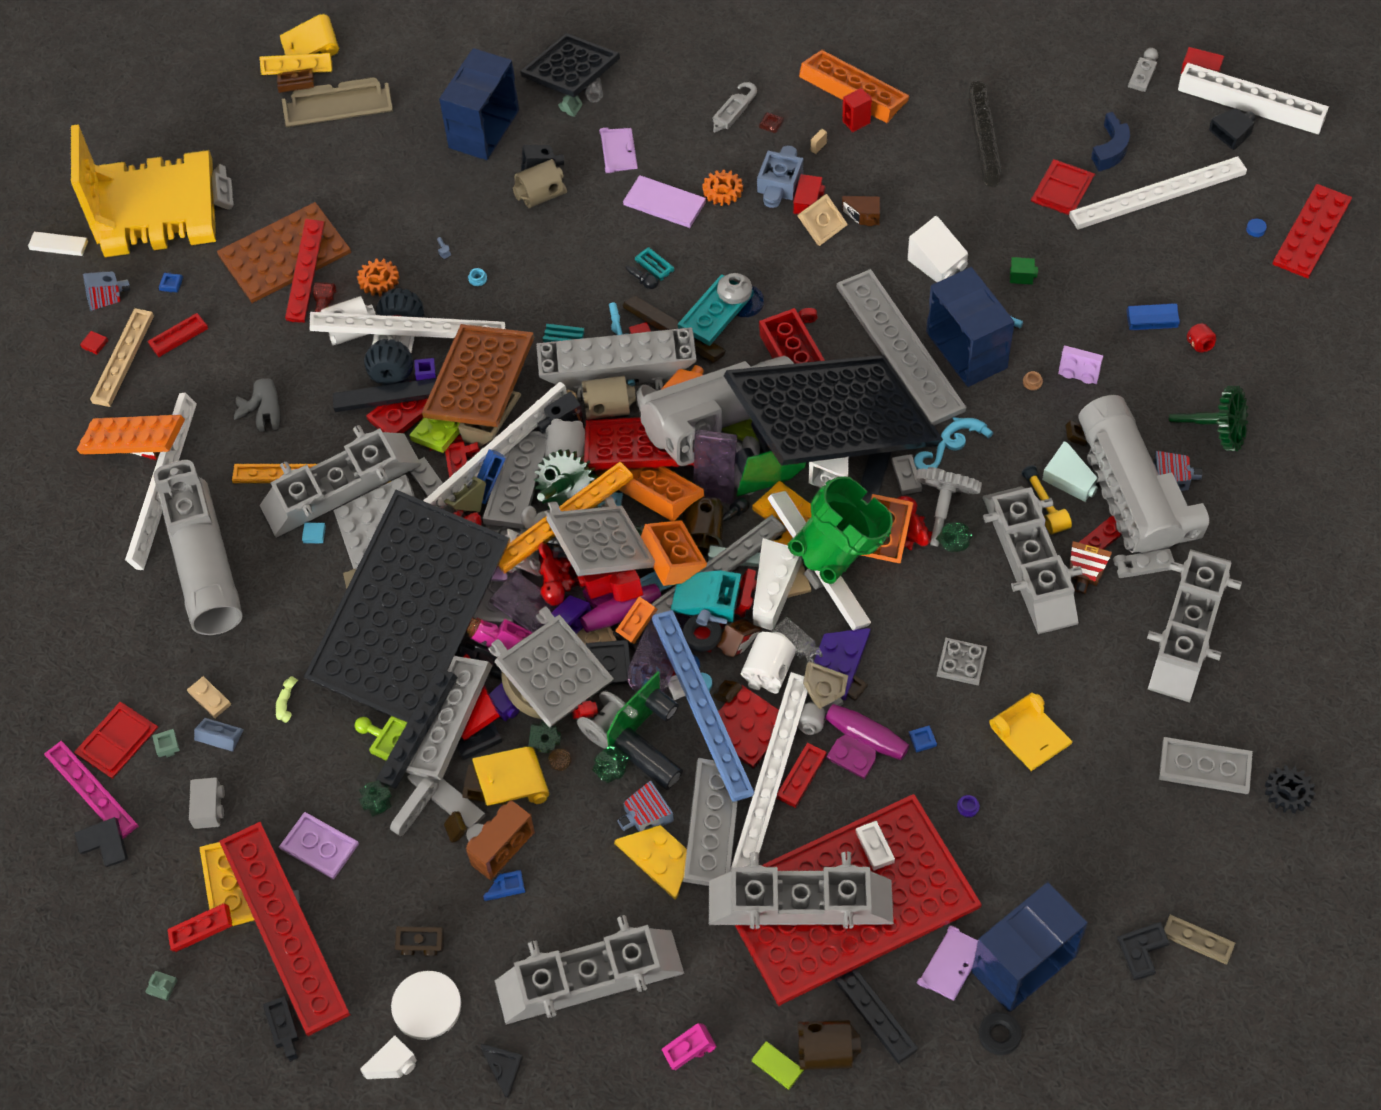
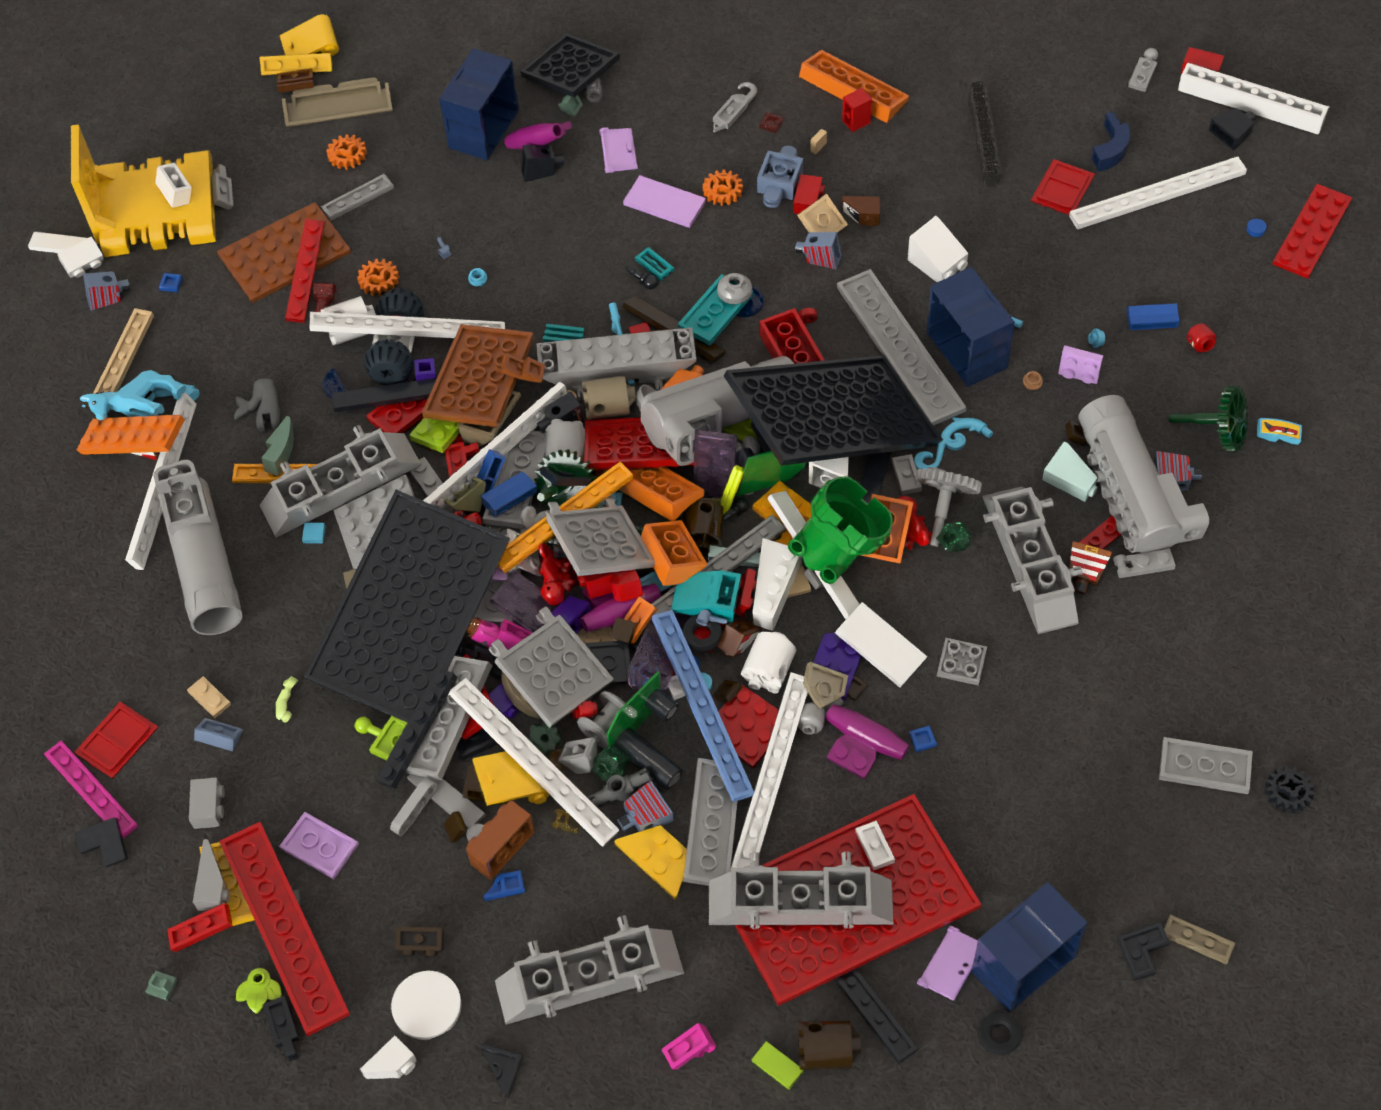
(81, 257): none -> white brick
(94, 342): red tile -> none
(138, 395): none -> medium azure animal
(166, 743): sand green tile -> none
(173, 185): none -> white brick
(177, 335): red plate -> none
(210, 884): none -> light grey slope
(258, 992): none -> lime plate
(278, 447): none -> sand green slope
(332, 383): none -> clear blue tile
(346, 152): none -> orange gear
(357, 197): none -> light grey tile
(375, 798): clear green brick -> none
(509, 494): none -> blue piece
(522, 369): none -> dark orange slope
(534, 762): none -> white plate
(536, 134): none -> magenta plate
(539, 184): dark tan cylinder -> none
(563, 826): none -> clear yellow piece
(564, 478): none -> black tile
(579, 755): none -> light grey slope
(623, 630): none -> dark brown tile
(628, 784): none -> dark grey pin
(731, 488): none -> neon yellow axle
(801, 775): red plate -> none
(802, 642): clear plate -> none
(821, 249): none -> sand blue torso
(881, 644): none -> white tile
(968, 806): dark purple plate -> none
(1023, 270): green brick -> none
(1030, 731): yellow door -> none
(1055, 520): yellow piece -> none
(1096, 338): none -> medium azure plate
(1190, 624): light grey piece -> none
(1278, 429): none -> slope

